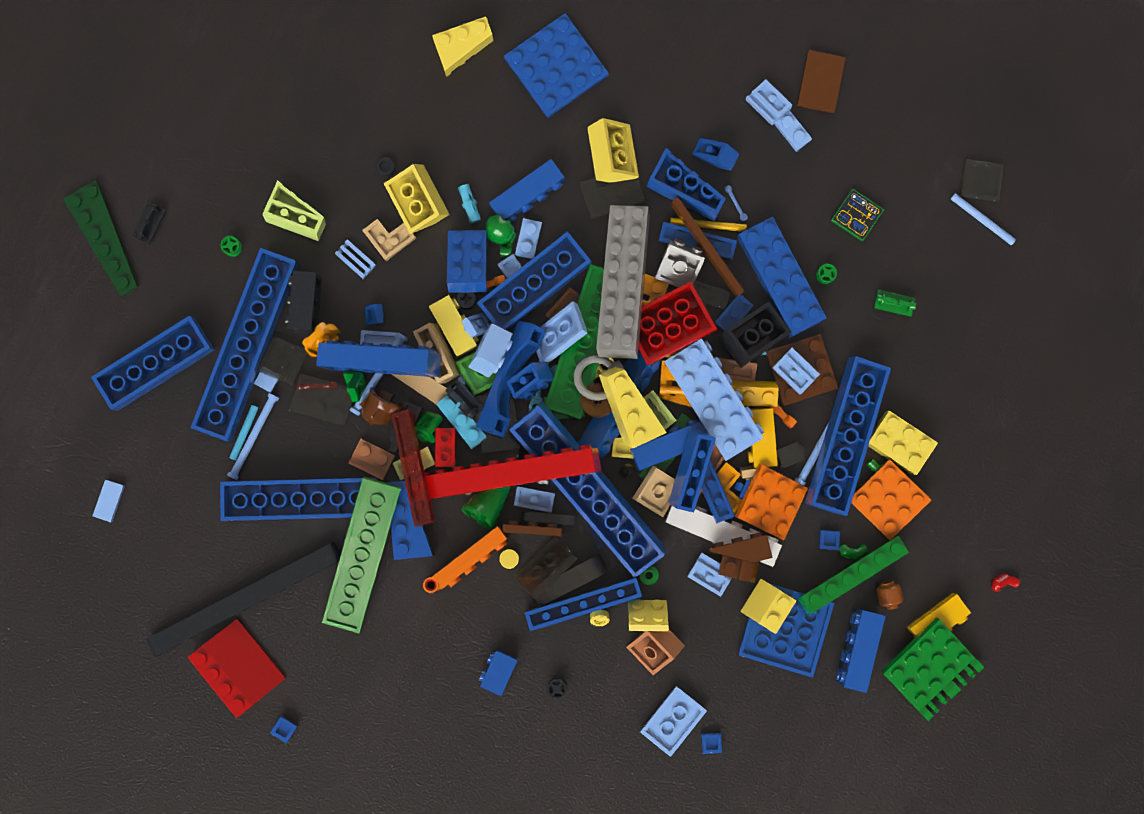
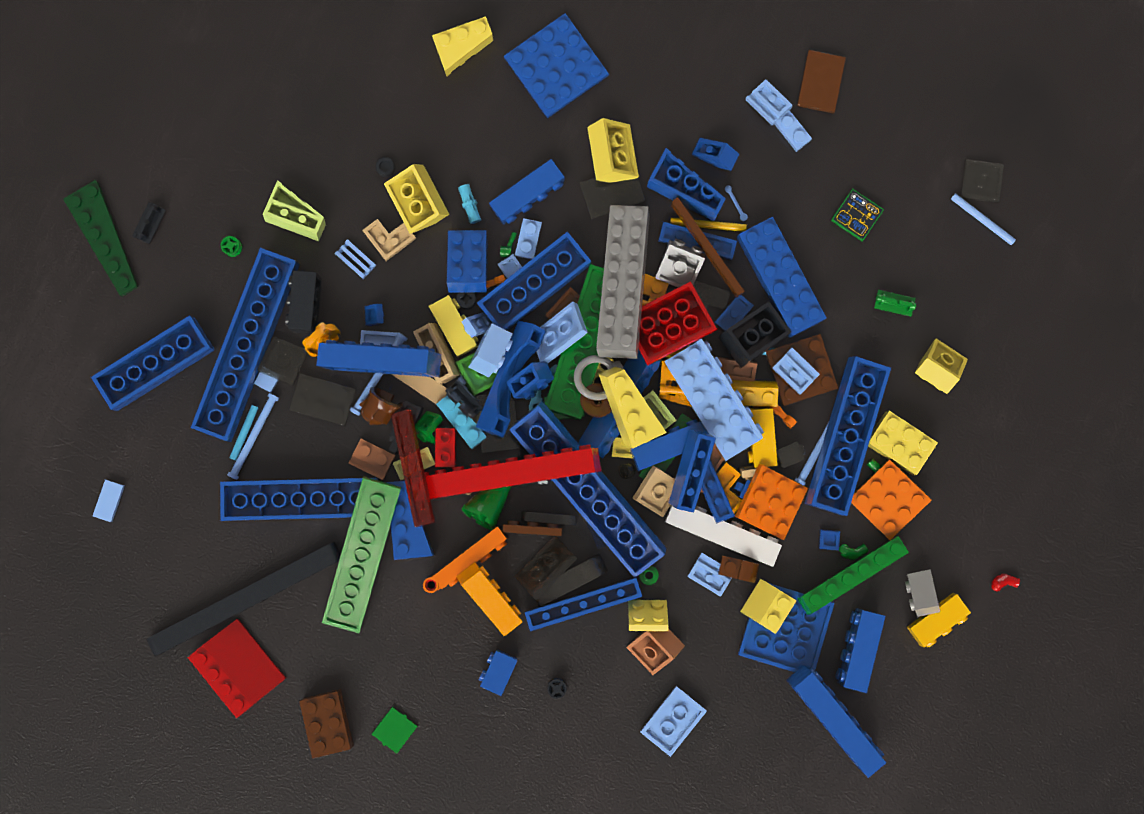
(284, 729): blue plate -> none
(326, 723): none -> reddish brown brick
(332, 385): clear red hinge -> none
(355, 384): green bracket -> none
(394, 730): none -> green piece
(489, 599): none -> light orange brick
(499, 230): green hair -> none
(509, 558): light yellow tile -> none
(534, 499): light blue plate -> none
(599, 618): light yellow tile -> none
(711, 743): blue tile -> none
(751, 549): reddish brown slope -> none
(829, 271): green wheel -> none
(839, 724): none -> blue brick
(889, 594): dark orange head -> none
(923, 593): none -> light grey brick
(930, 666): green hinge -> none
(941, 366): none -> light yellow slope

